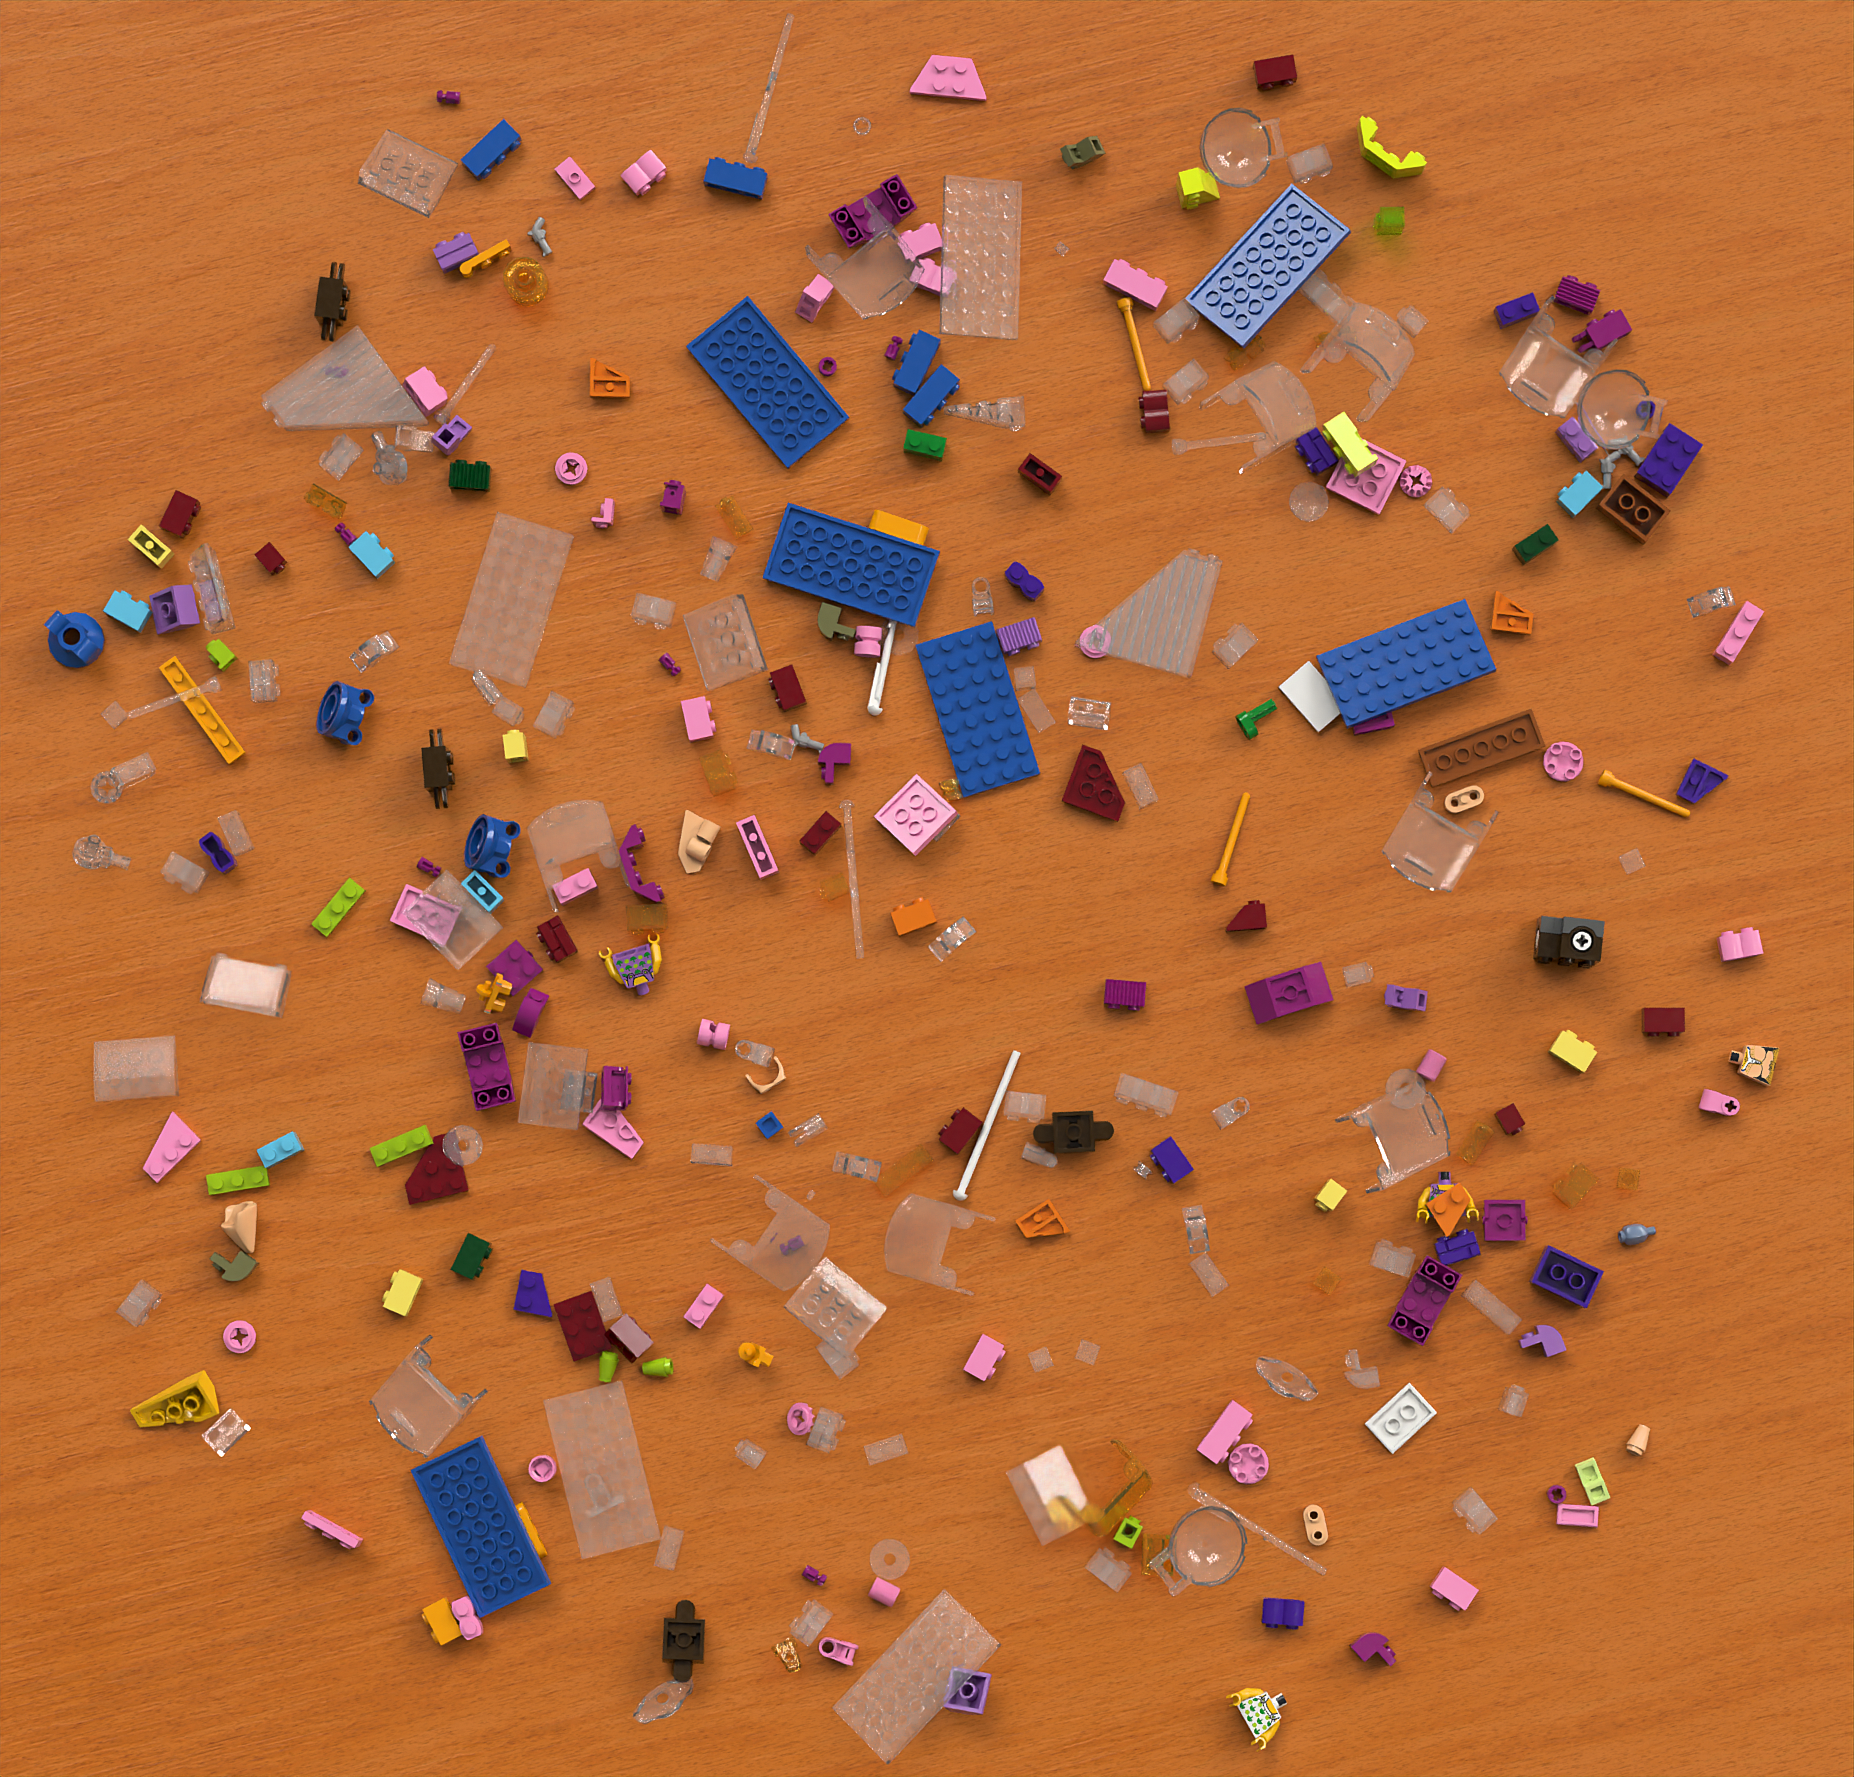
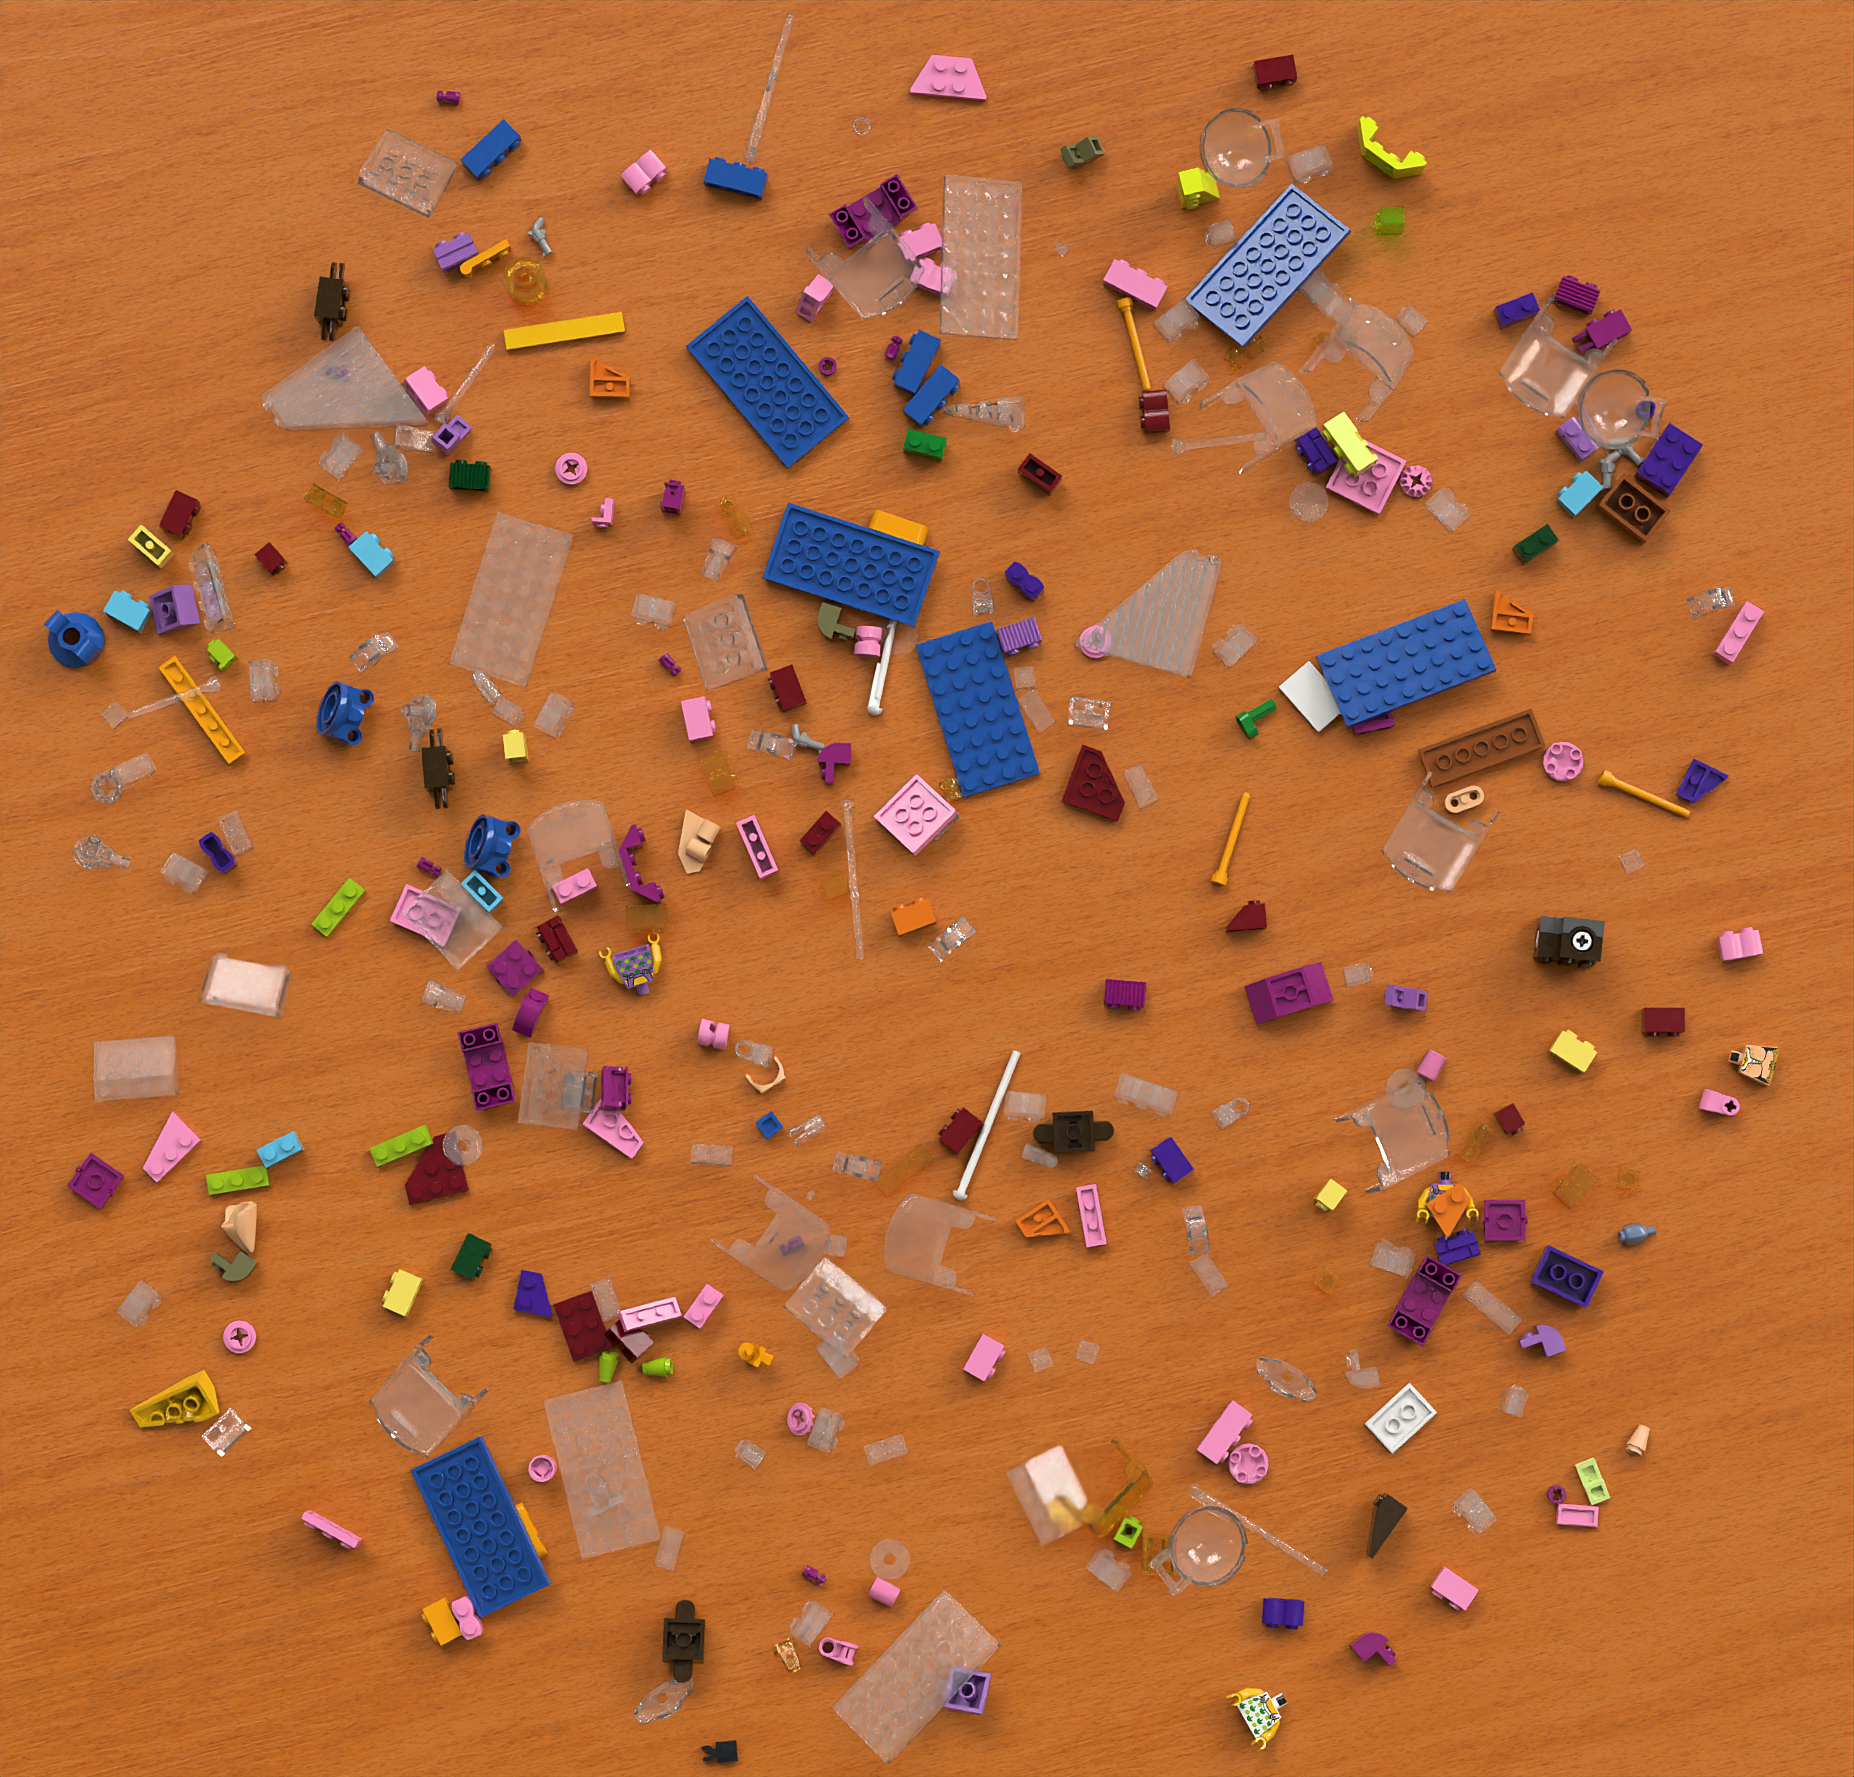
(96, 1180): none -> magenta plate
(419, 718): none -> clear pin
(492, 1001): light orange hips -> none
(564, 331): none -> yellow tile
(575, 178): bright pink plate -> none
(649, 1314): none -> bright pink plate
(725, 1751): none -> black plate
(835, 1245): none -> clear tile
(1091, 1215): none -> bright pink plate
(1220, 234): none -> clear brick
(1315, 1525): light nougat plate -> none
(1383, 1520): none -> dark brown slope

